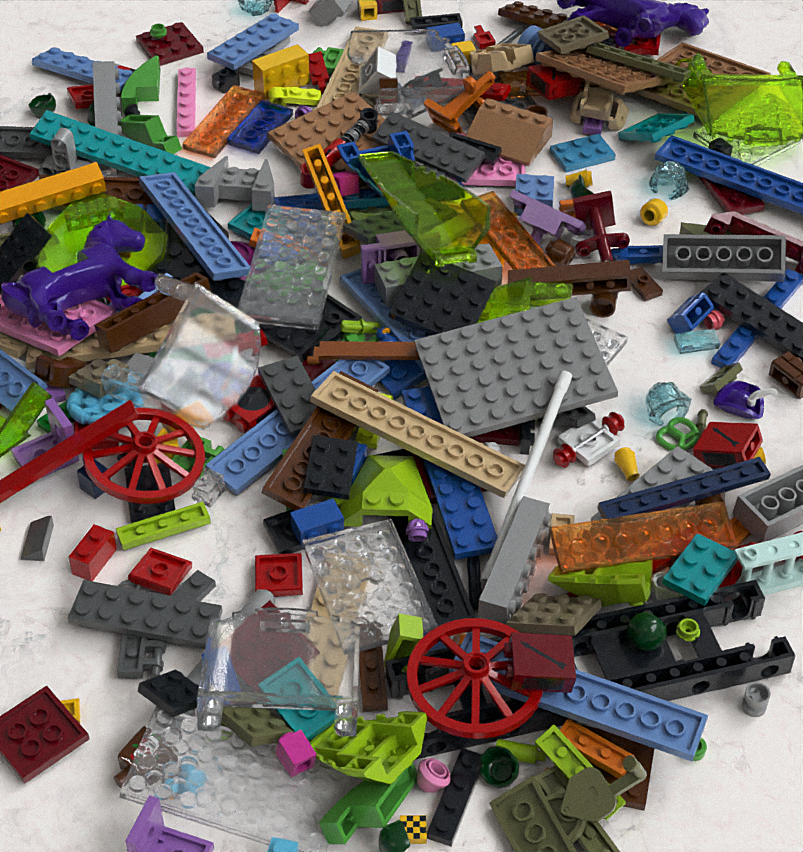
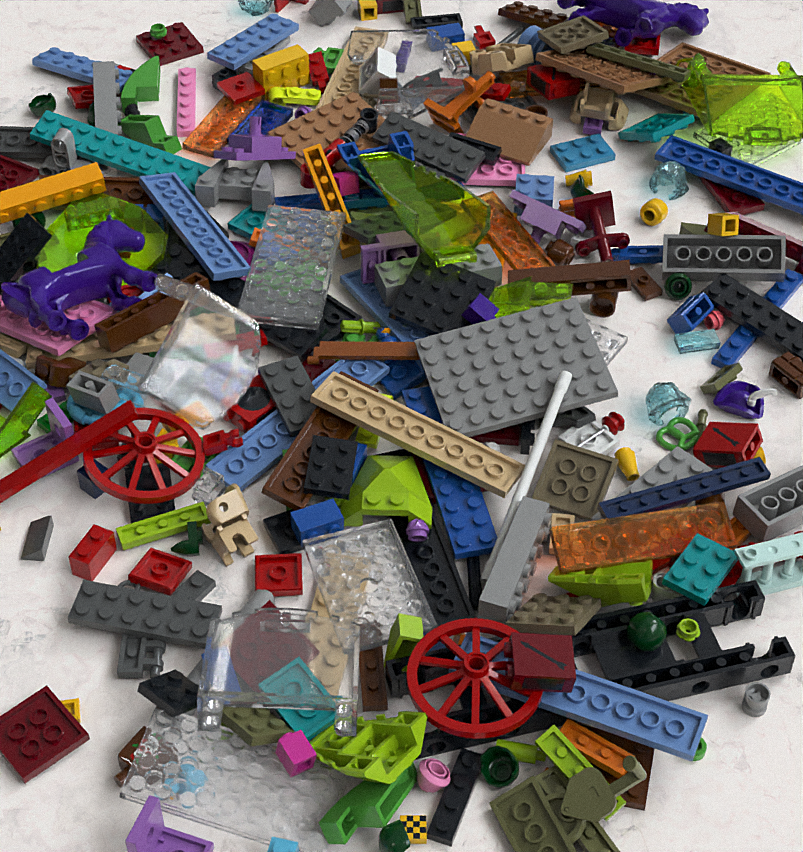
(93, 392): none -> light grey brick
(191, 546): none -> dark green plate
(218, 441): none -> red plate
(231, 526): none -> tan piece
(241, 88): none -> red plate
(254, 146): none -> medium lavender brick
(480, 310): none -> dark purple brick
(575, 479): none -> dark tan plate
(678, 292): none -> dark green cone
(723, 224): none -> yellow brick

